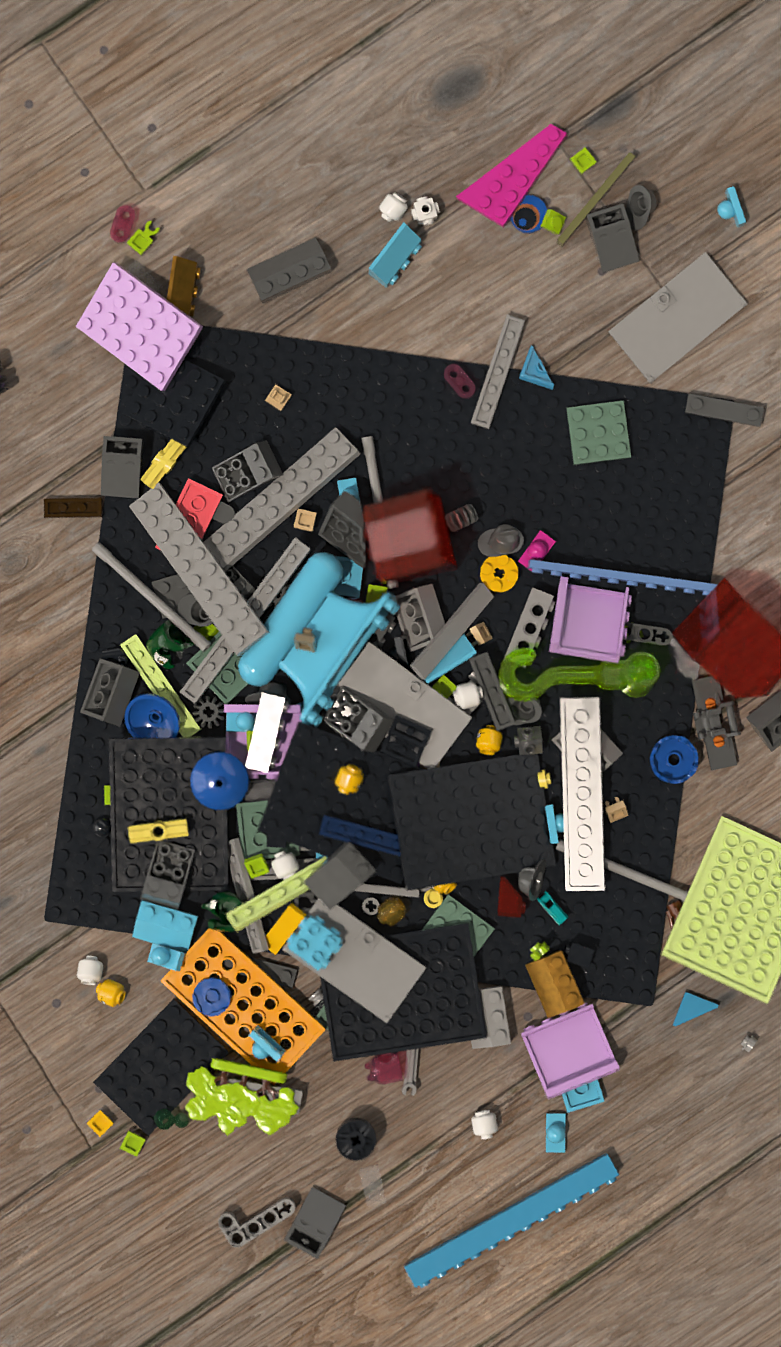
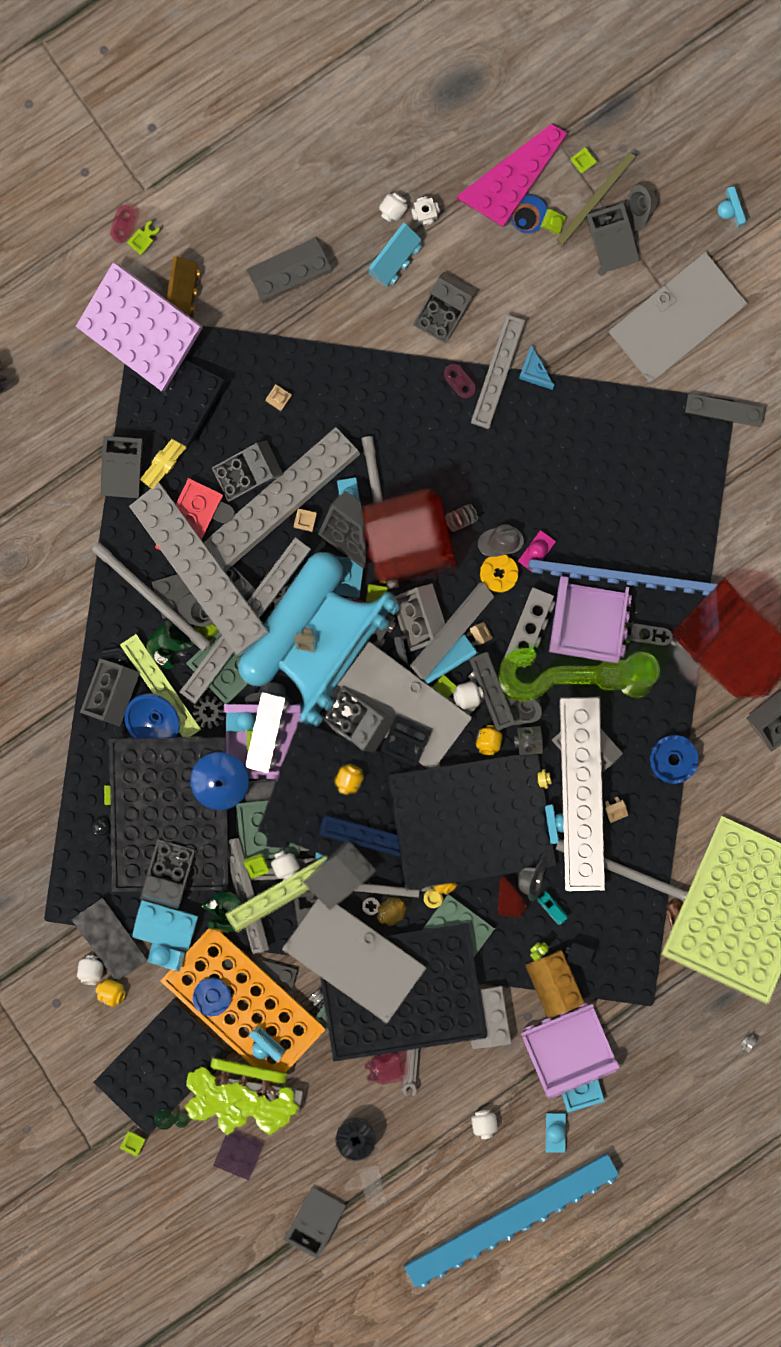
(73, 508): dark brown plate -> none
(100, 1123): yellow plate -> none
(109, 939): none -> black tile
(145, 832): light yellow piece -> none
(238, 1155): none -> clear purple plate
(260, 1219): light grey beam -> none
(284, 928): yellow tile -> none
(315, 942): medium azure brick -> none
(444, 307): none -> dark grey slope
(598, 432): sand green plate -> none
(692, 1007): dark azure tile -> none
(708, 724): dark grey piece -> none

